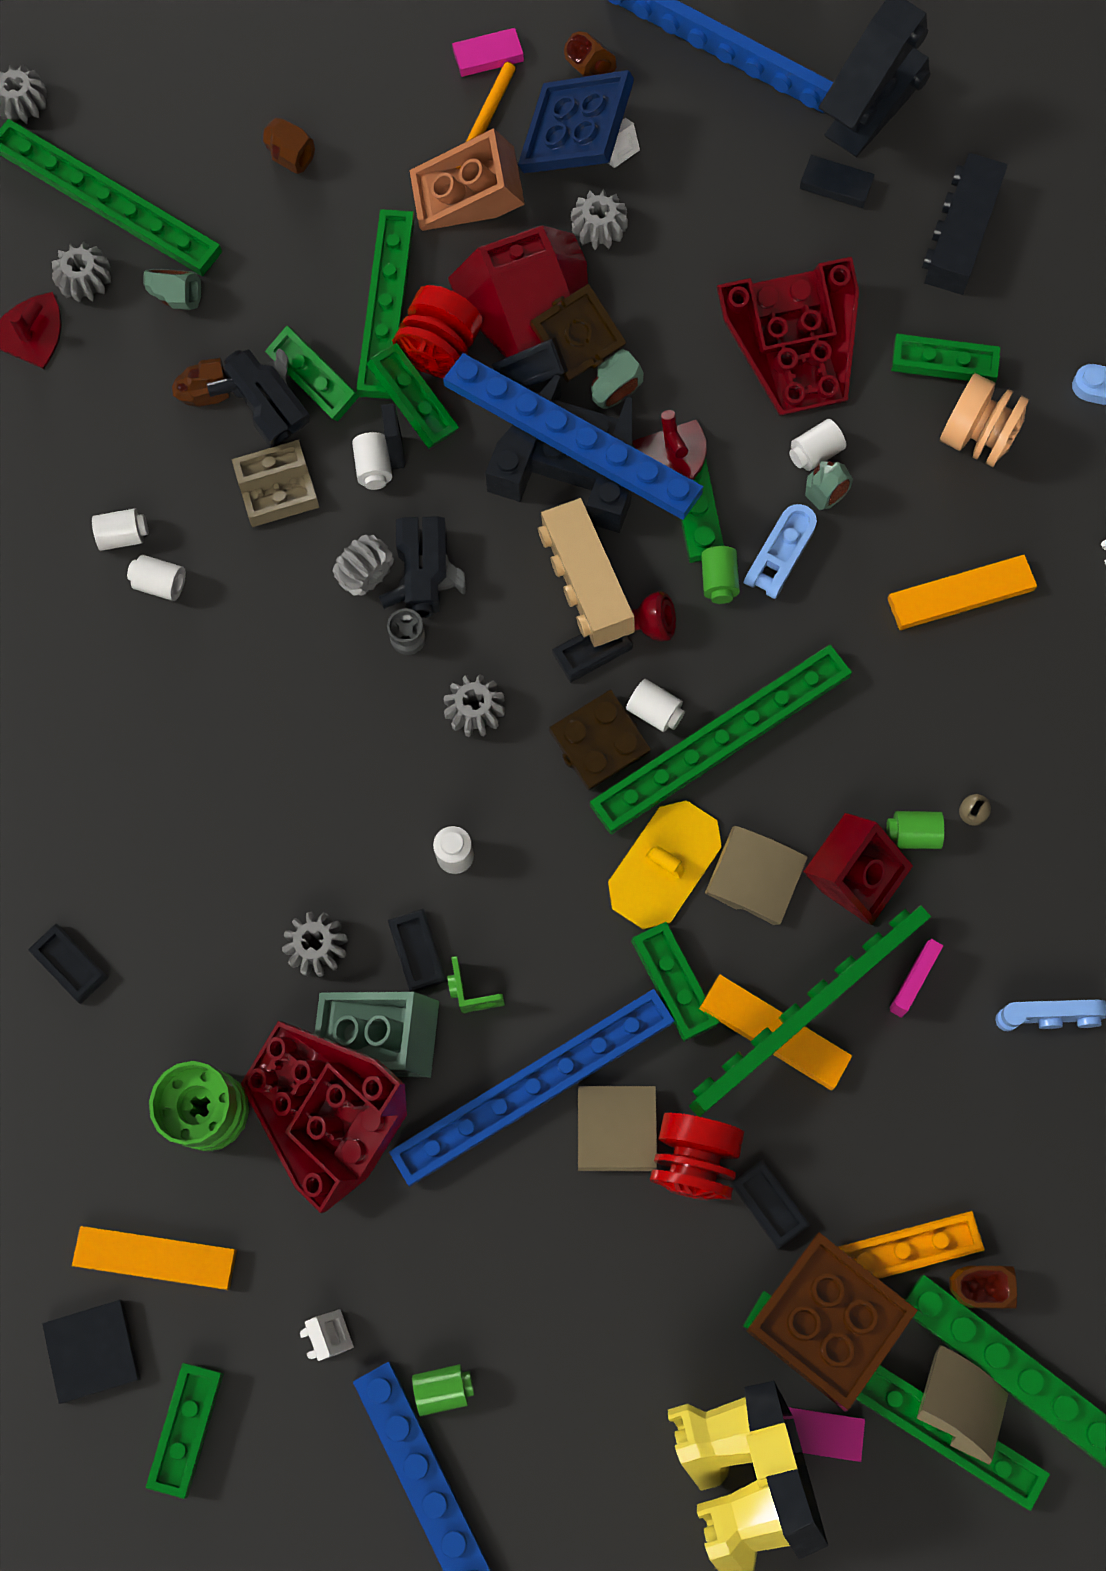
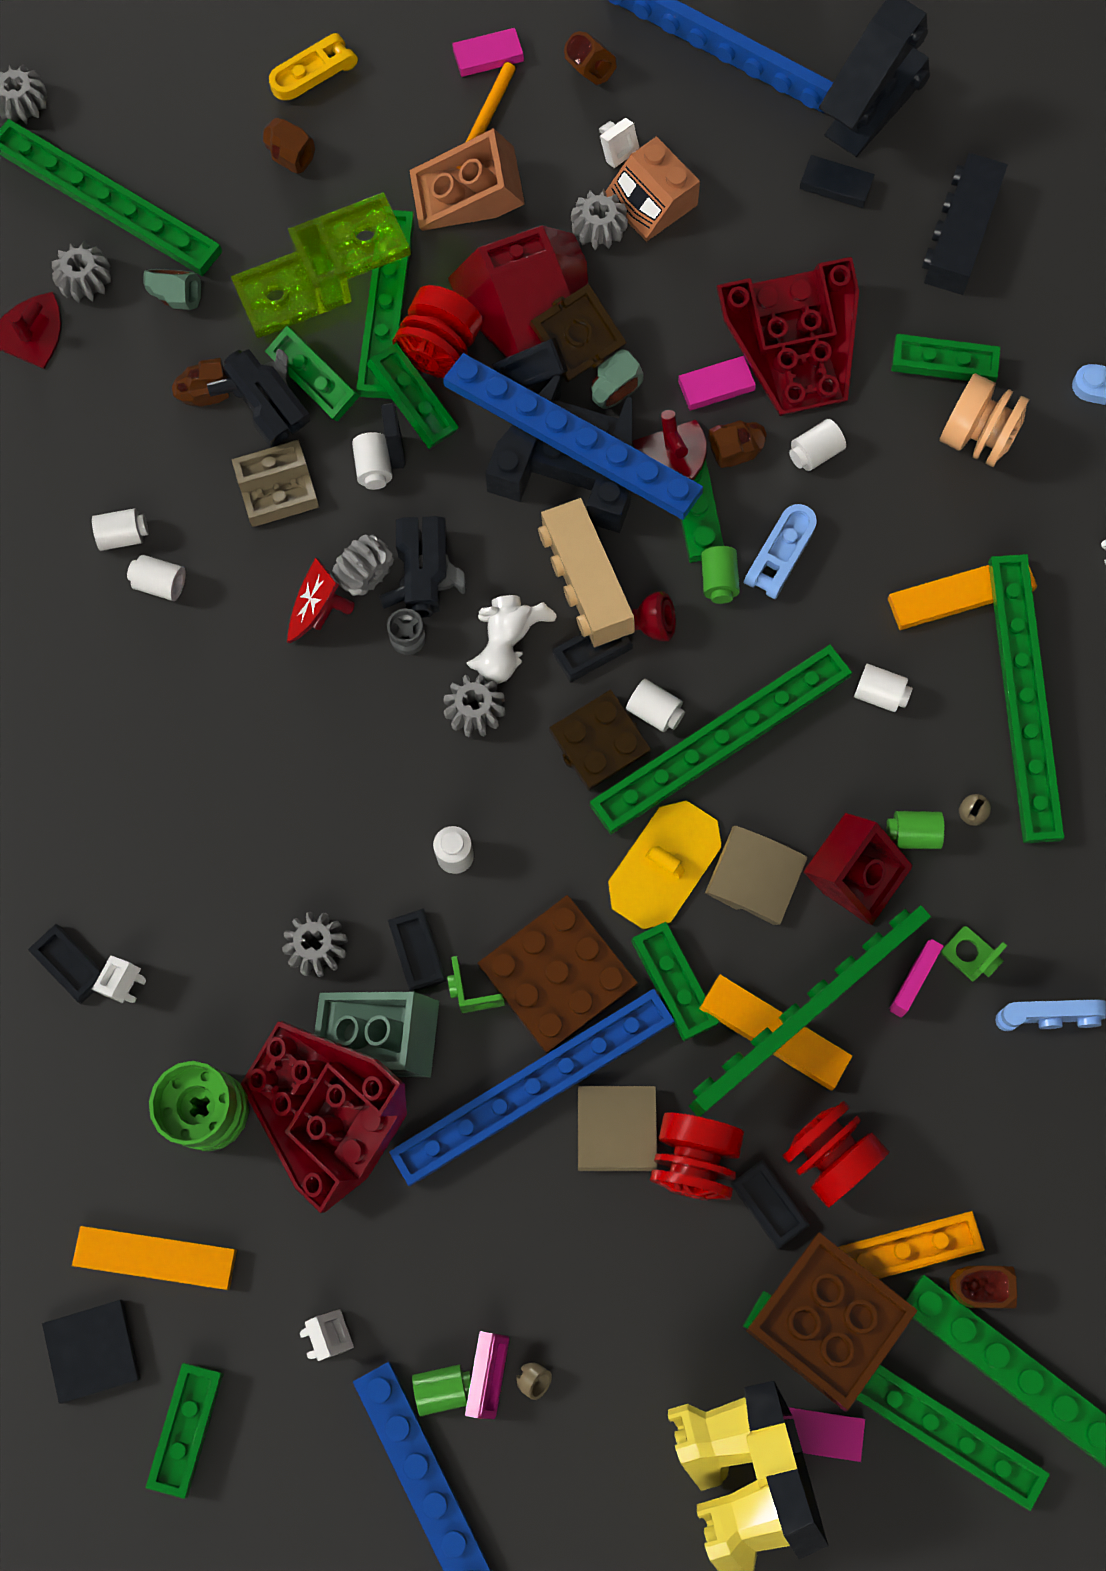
(118, 979): none -> white tile
(311, 67): none -> yellow plate
(316, 601): none -> shield
(321, 263): none -> clear neon green bracket
(487, 1375): none -> dark pink tile
(506, 626): none -> white animal
(534, 1380): none -> dark tan hinge
(557, 974): none -> reddish brown plate
(576, 122): dark blue plate -> none
(654, 188): none -> nougat slope
(716, 383): none -> dark pink tile
(736, 442): none -> reddish brown rock
(828, 484): sand green rock -> none
(835, 1153): none -> red wheel
(883, 688): none -> white brick
(963, 1404): dark tan slope -> none
(986, 960): none -> bright green bracket
(1025, 699): none -> green plate

